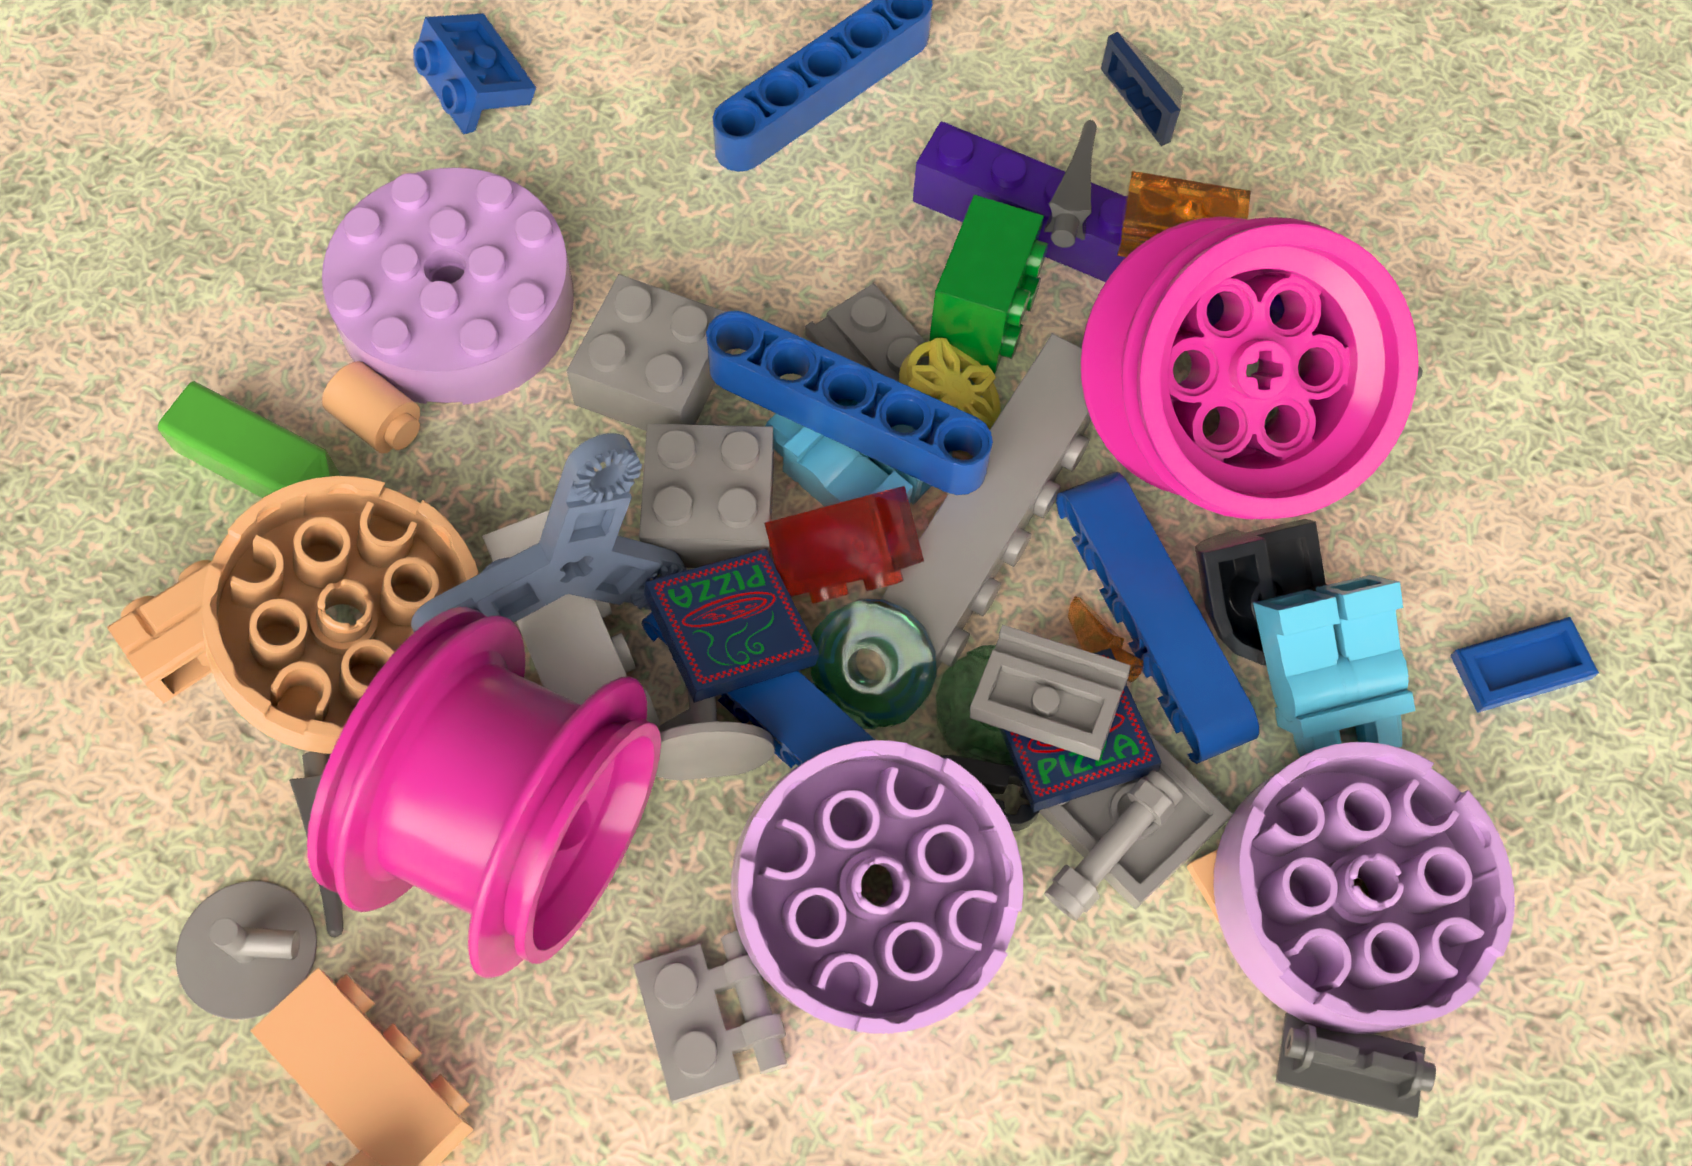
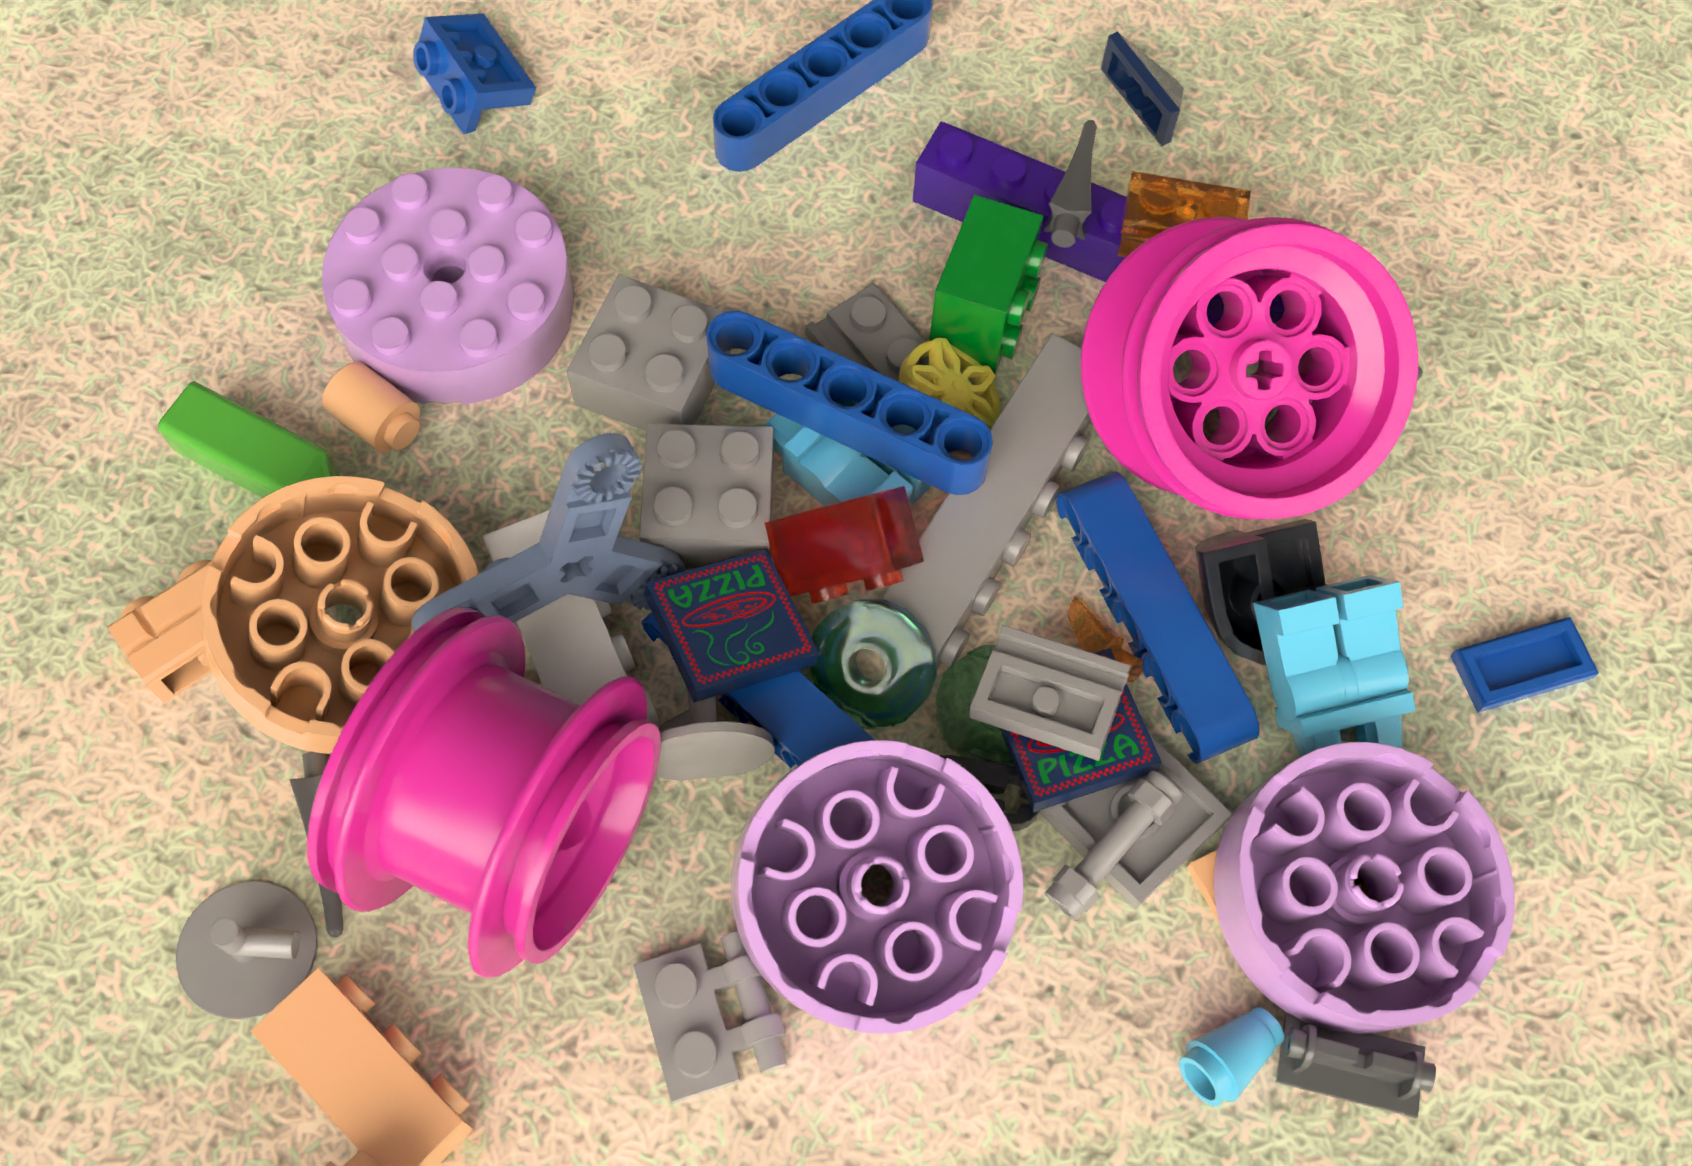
(1229, 1057): none -> medium azure cone

